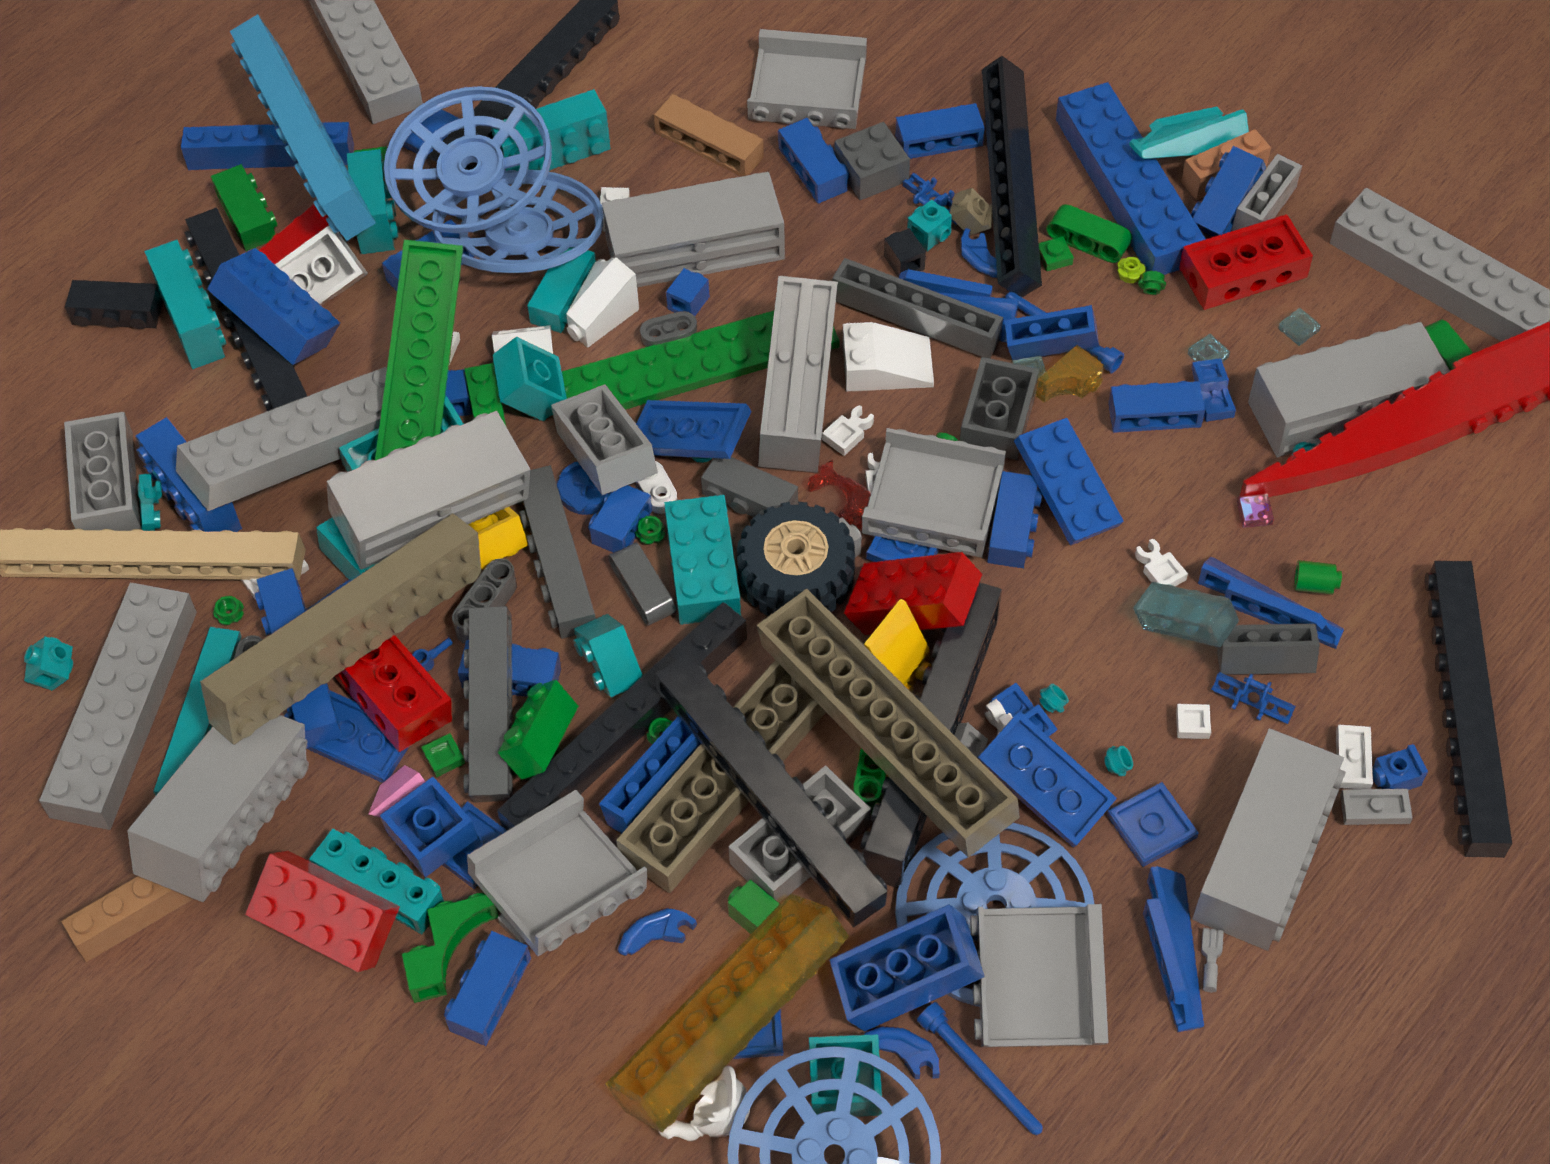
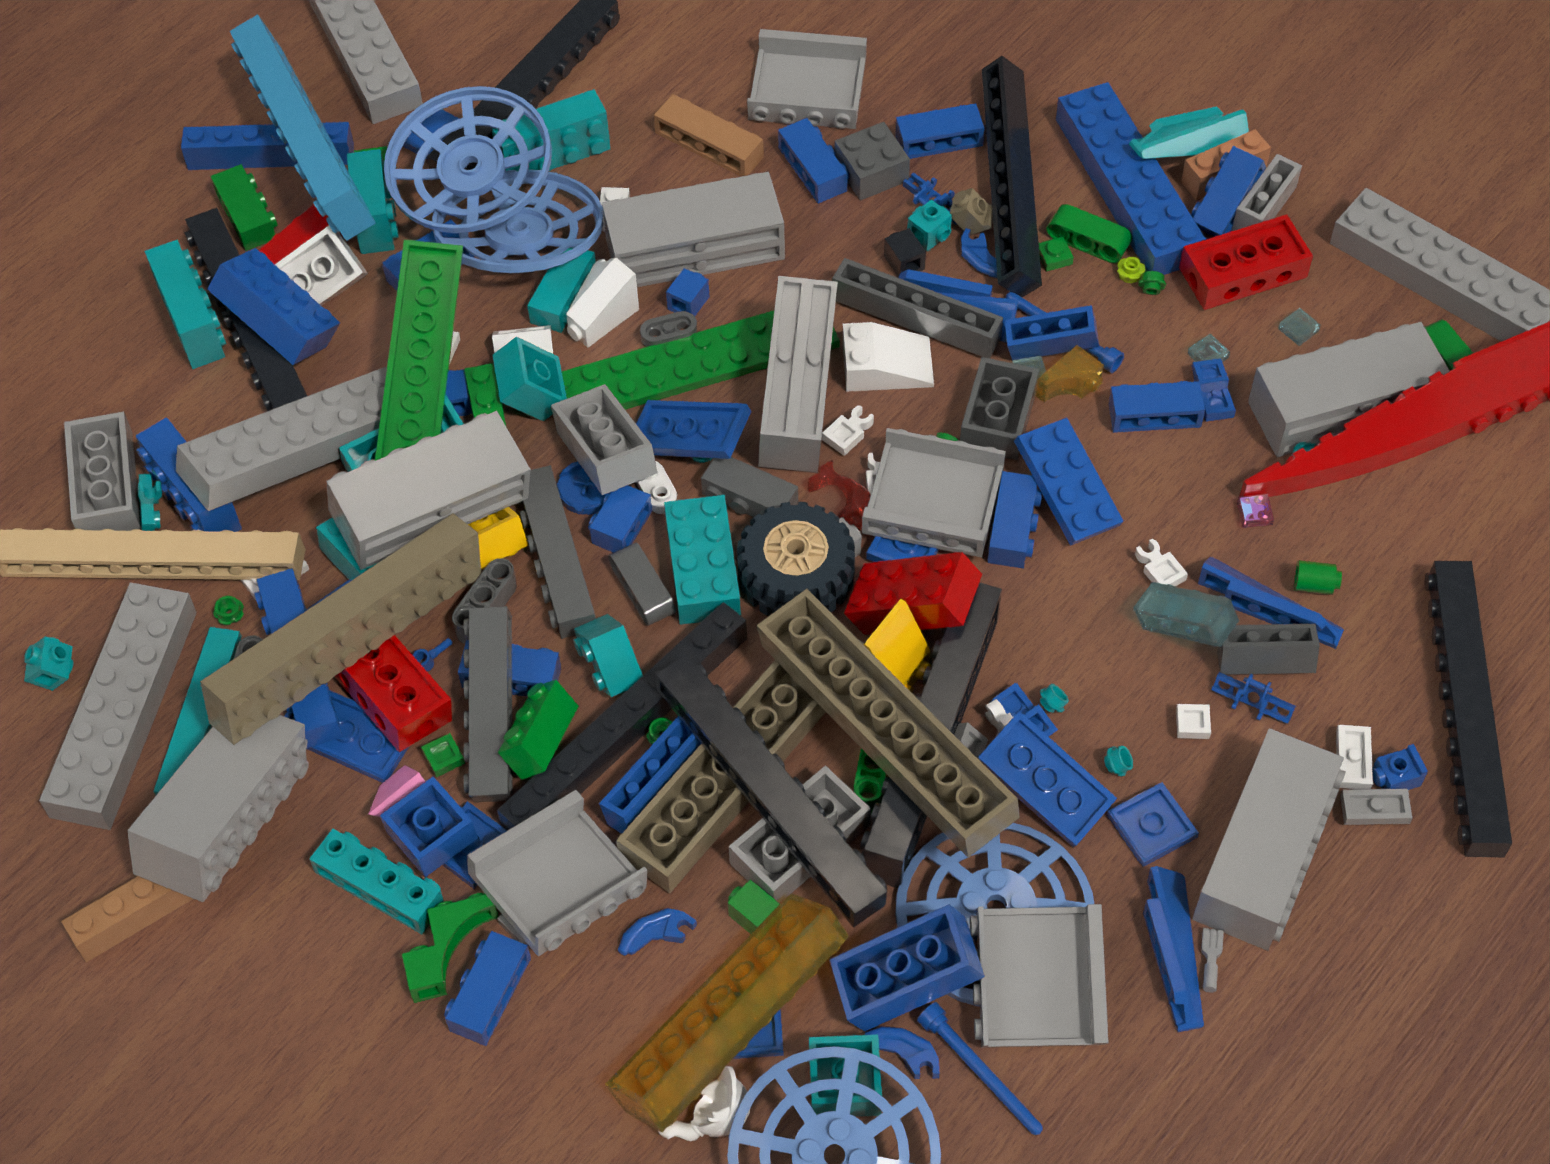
(114, 304): black brick -> none
(322, 910): brick -> none
(650, 523): green plate -> none

